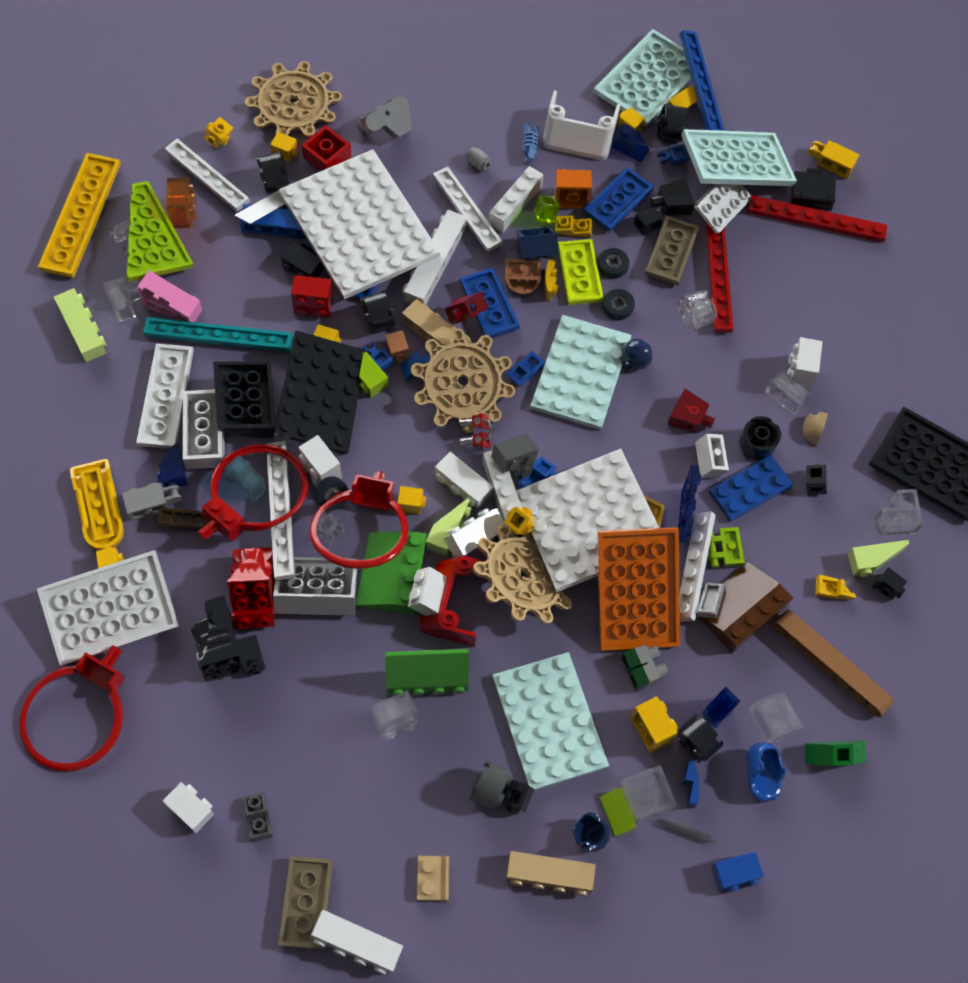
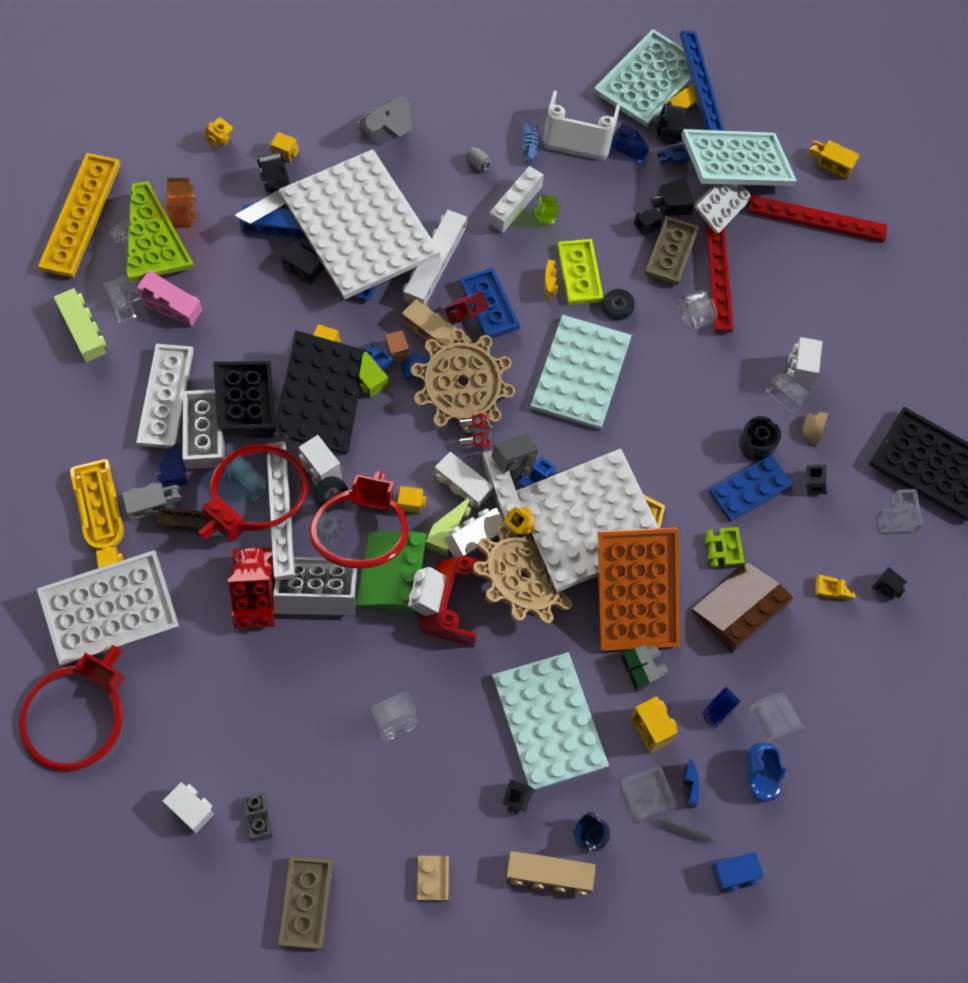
(207, 175): white plate -> none
(218, 334): teal plate -> none
(219, 646): black brick -> none
(286, 85): tan plate -> none
(312, 296): red brick -> none
(326, 149): red brick -> none
(356, 942): white brick -> none
(377, 311): black brick -> none
(427, 671): bright green slope -> none
(465, 206): white plate -> none
(490, 785): dark grey brick -> none
(522, 275): nougat slope -> none
(526, 369): blue slope -> none
(537, 243): dark blue brick -> none
(573, 188): orange brick -> none
(573, 227): yellow slope -> none
(616, 270): black bush -> none
(617, 812): lime slope -> none
(618, 199): blue plate -> none
(632, 119): yellow brick -> none
(636, 354): dark blue cap -> none
(687, 502): clear blue plate -> none
(690, 413): dark red torso -> none
(695, 565): white plate -> none
(699, 738): black brick -> none
(710, 600): light grey tile -> none
(711, 456): white brick -> none
(814, 189): black piece -> none
(833, 663): medium nougat beam -> none
(835, 753): green slope -> none
(869, 558): yellowish green slope -> none

